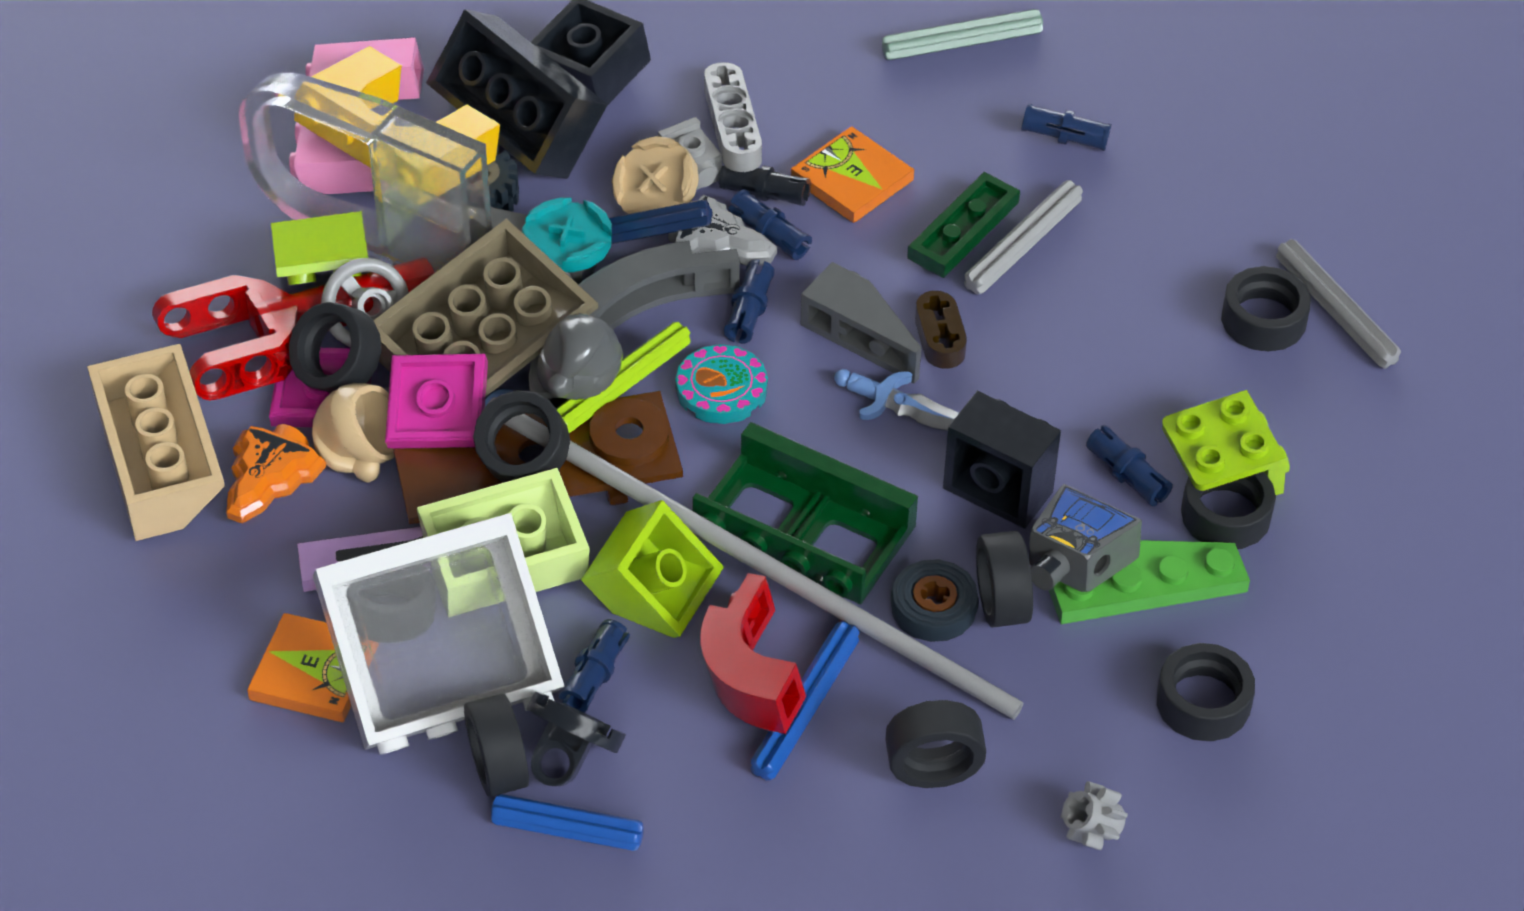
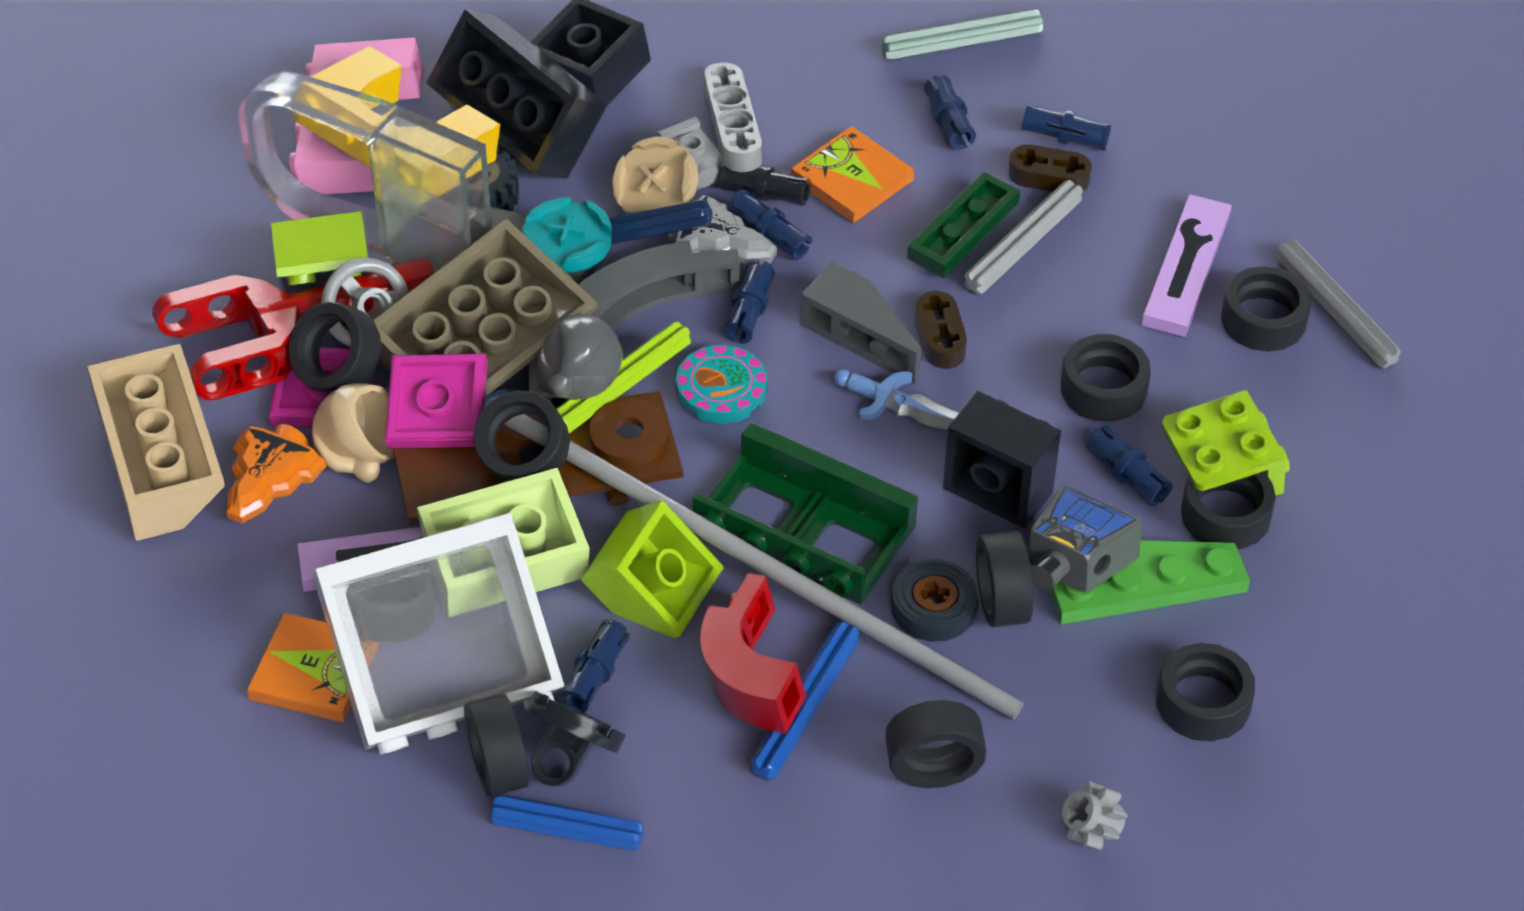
(950, 111): none -> dark blue pin
(1048, 167): none -> dark brown beam
(1105, 403): none -> black tyre
(1186, 265): none -> lavender tile

